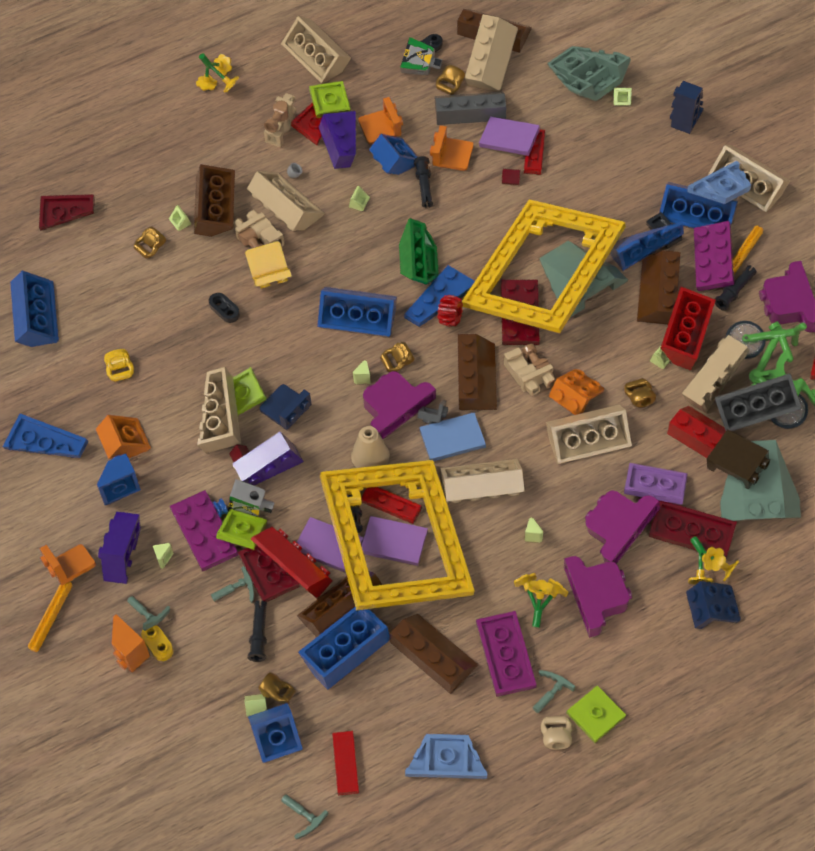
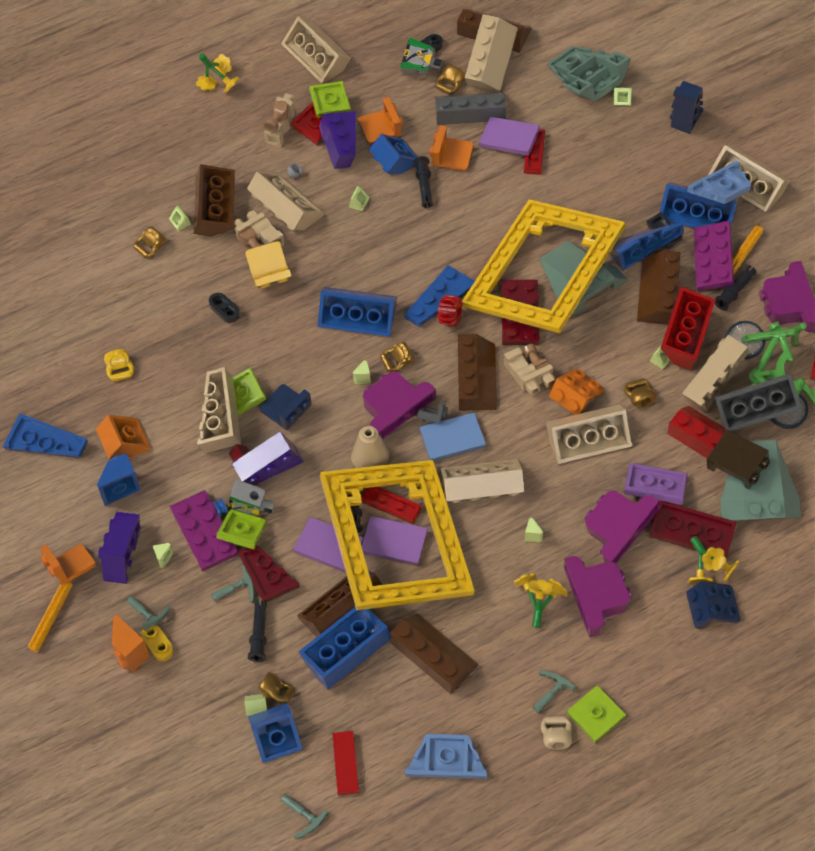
(33, 310): blue slope -> none
(64, 208): dark red wing -> none
(293, 561): red slope -> none
(418, 253): green wedge -> none
(506, 653): magenta plate -> none
(511, 176): dark red slope -> none

